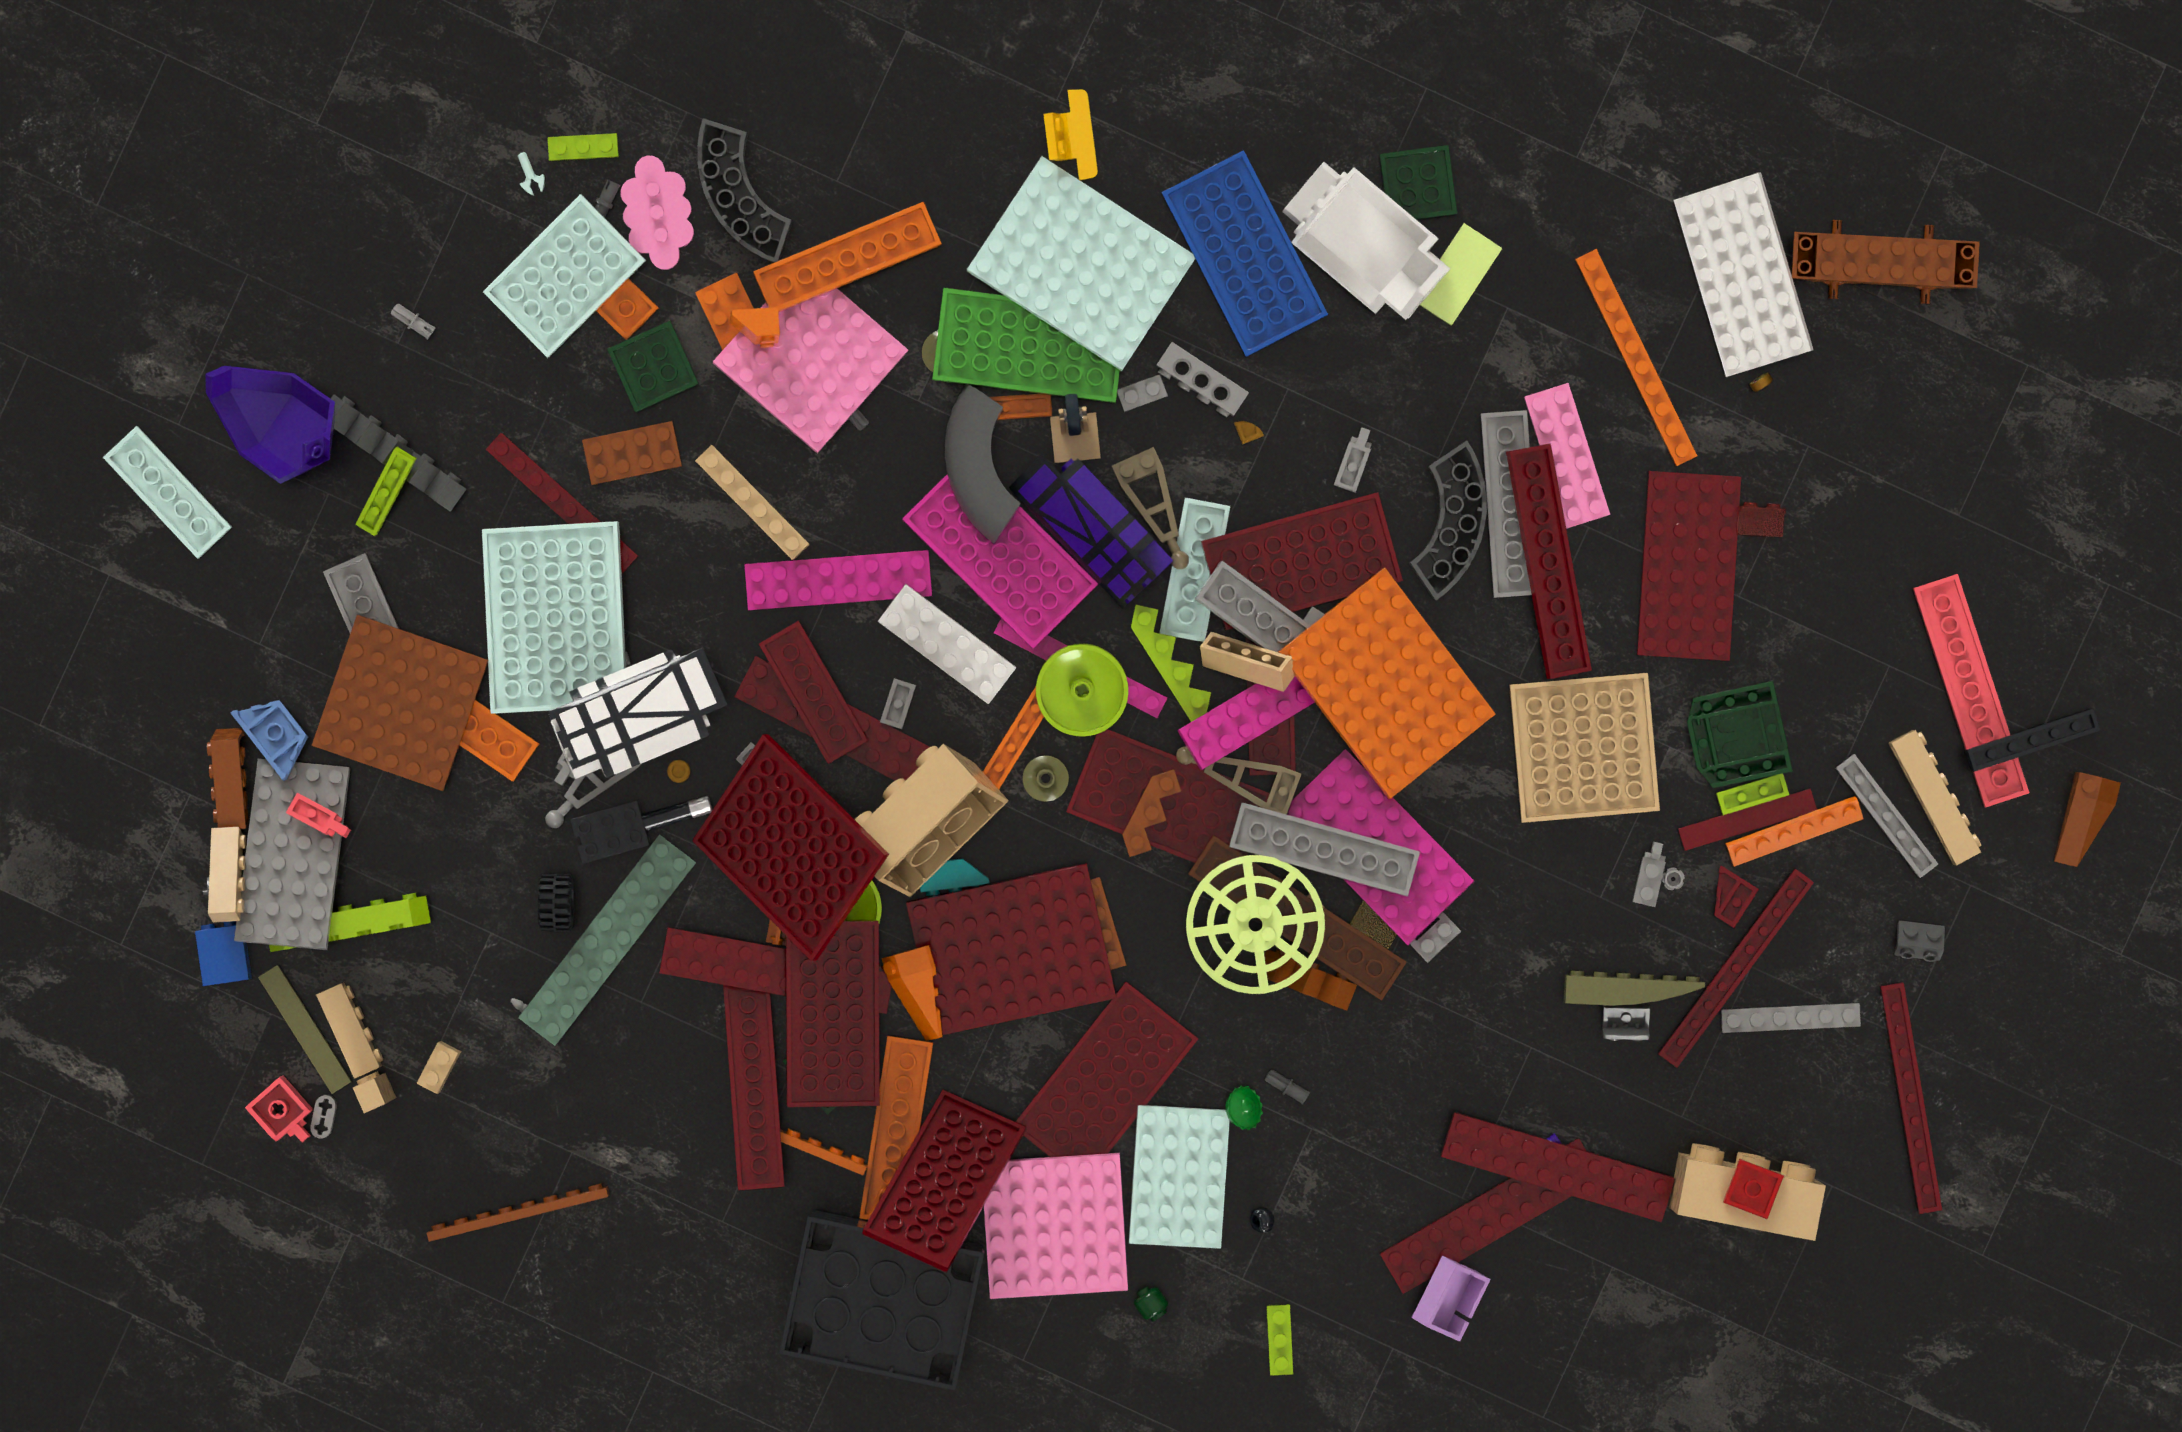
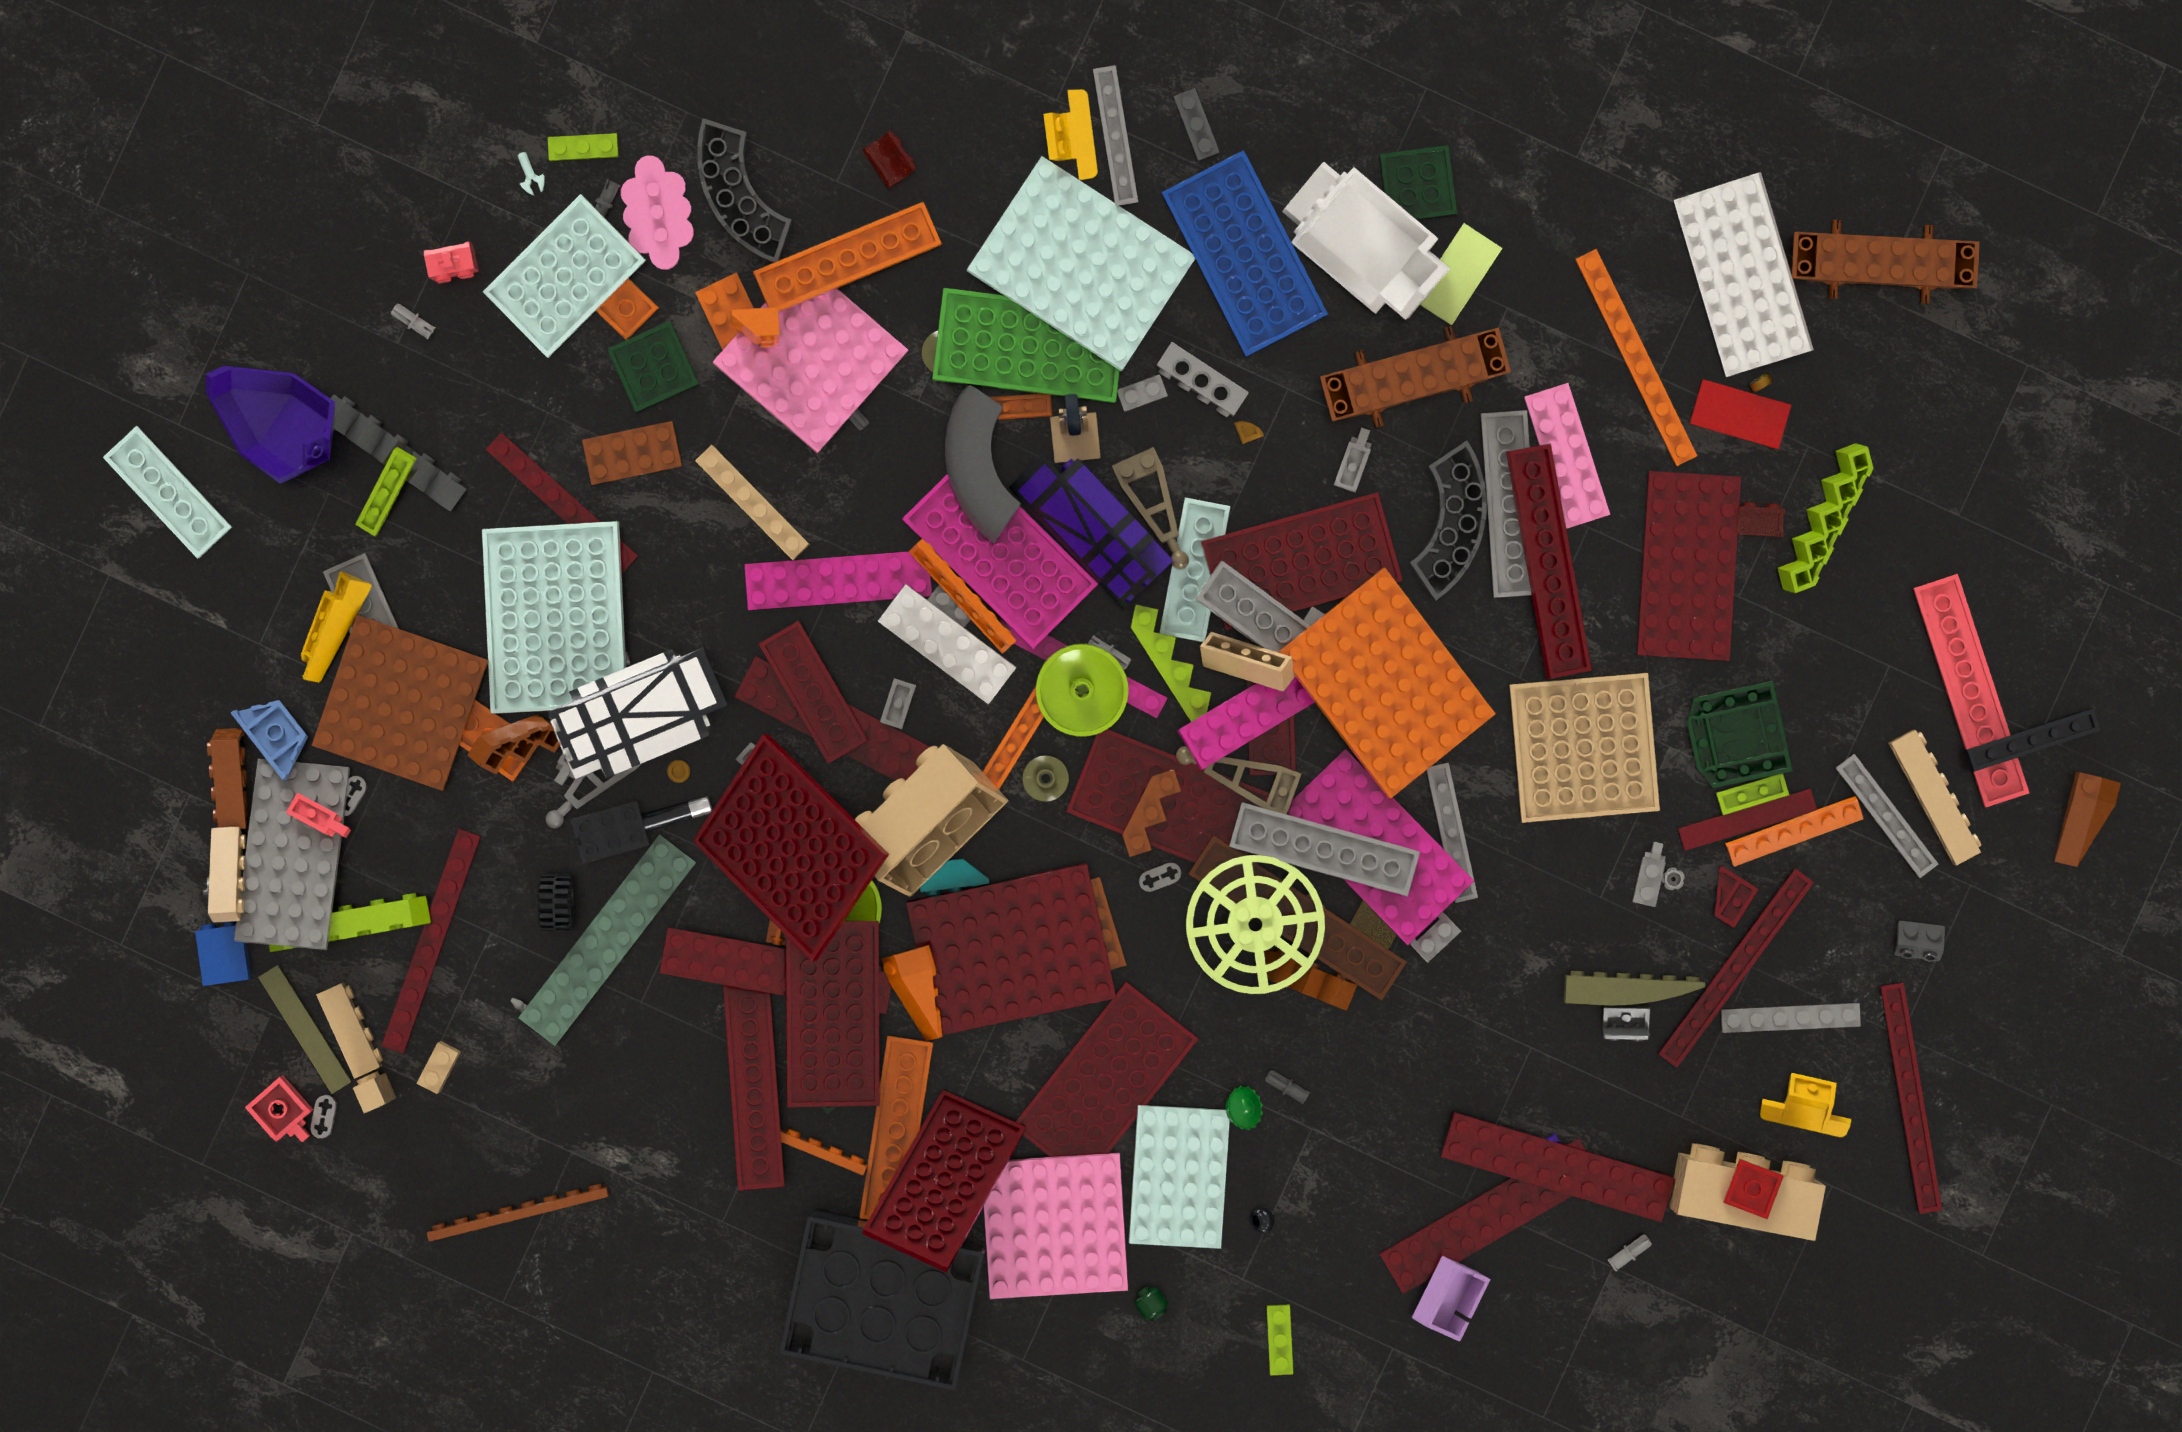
(332, 623): none -> yellow wedge
(357, 796): none -> light grey beam
(431, 941): none -> dark red plate
(451, 262): none -> coral hinge
(514, 740): none -> dark orange brick
(889, 159): none -> clear red bracket
(948, 606): none -> light grey plate
(962, 596): none -> orange plate
(1115, 135): none -> light grey plate
(1123, 660): none -> light grey axle
(1157, 872): none -> light grey beam
(1196, 124): none -> dark grey plate
(1415, 375): none -> dark orange piece
(1450, 822): none -> light grey plate
(1629, 1252): none -> light grey axle
(1740, 414): none -> red tile
(1807, 1107): none -> yellow plate
(1827, 519): none -> lime brick

